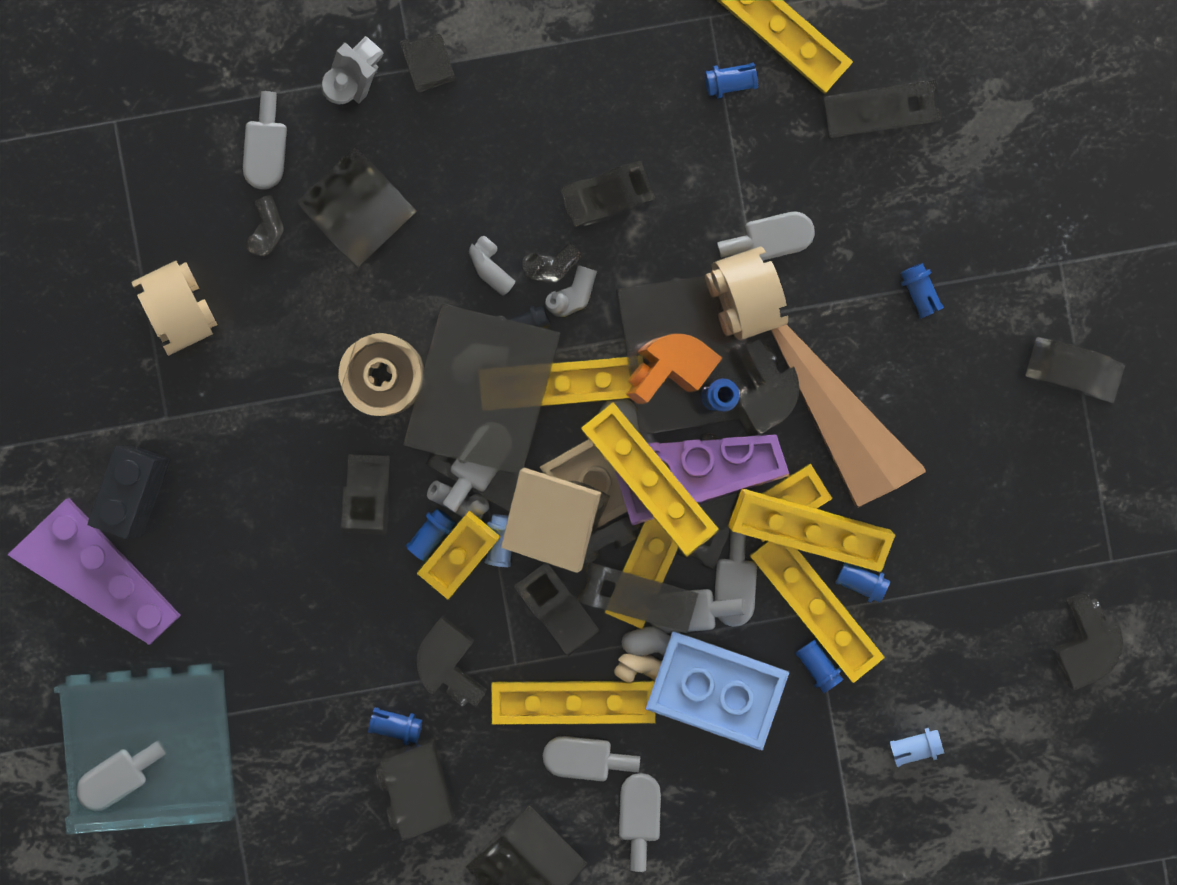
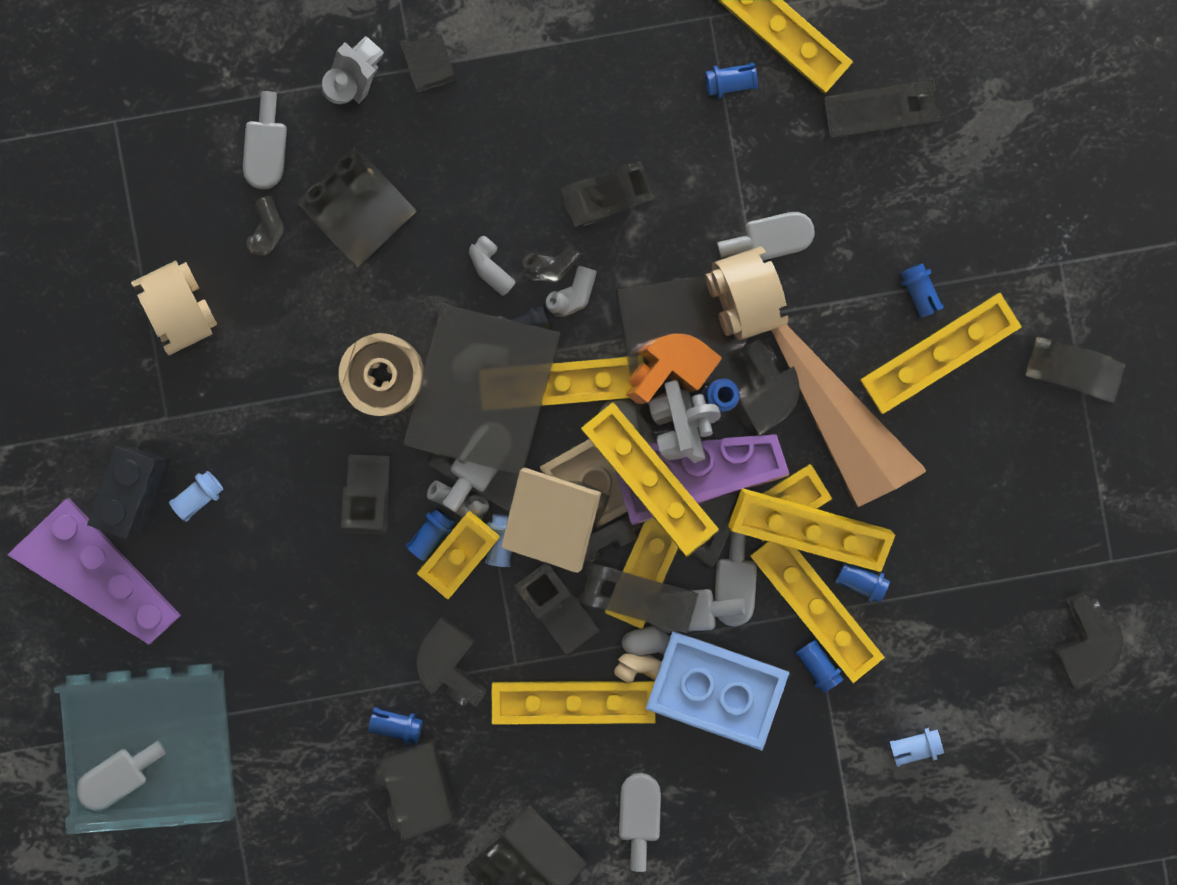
(196, 495): none -> light blue pin
(585, 758): light grey piece -> none
(677, 407): none -> light grey hips
(940, 353): none -> yellow plate

